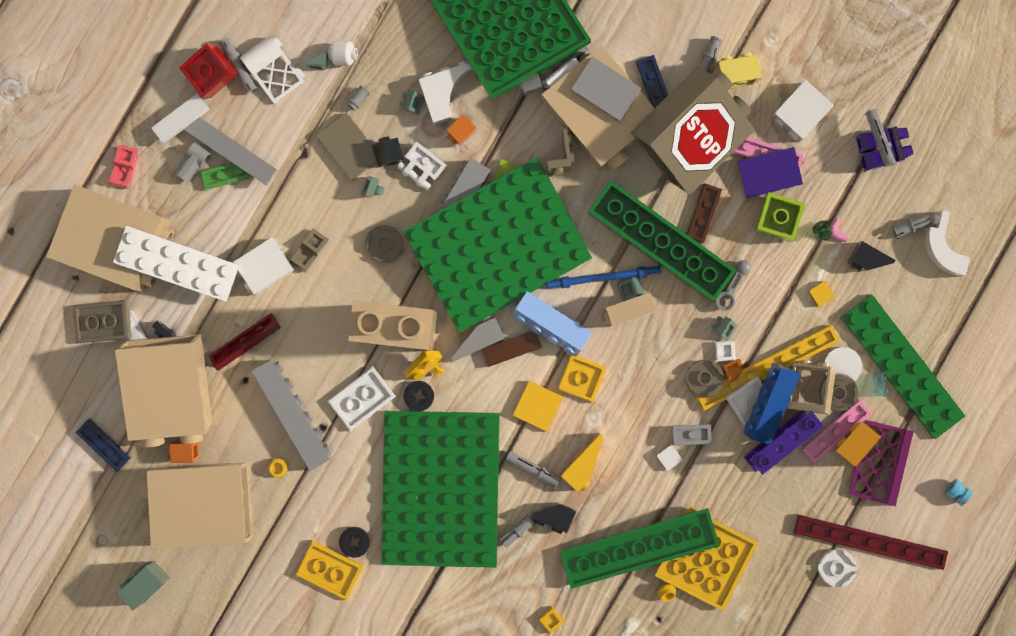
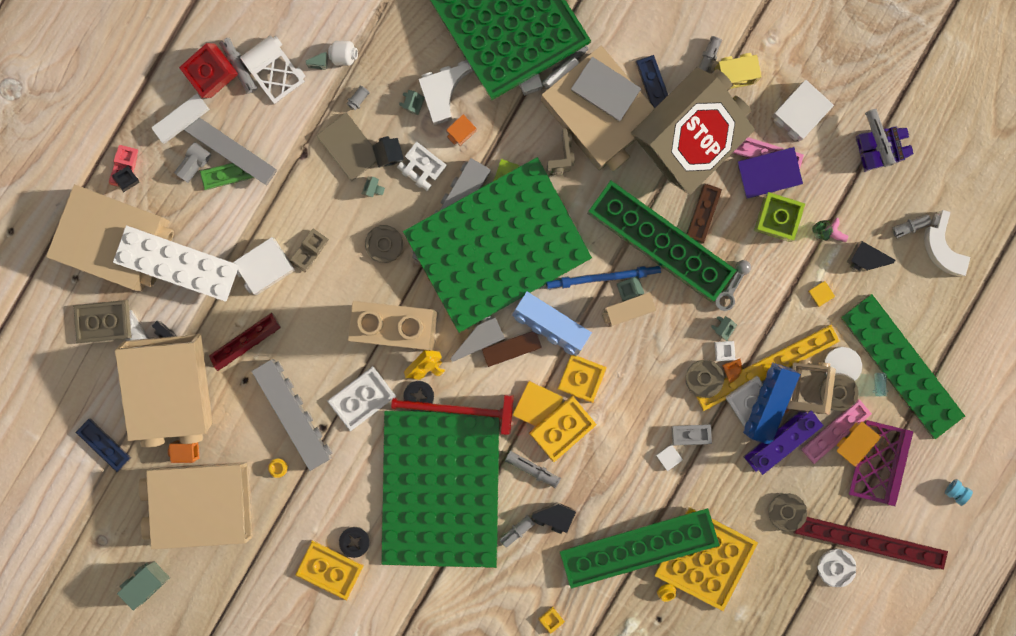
(125, 179): none -> black tile
(503, 414): none -> red tile
(562, 428): none -> yellow tile
(582, 467): yellow slope -> none
(787, 512): none -> dark tan tile

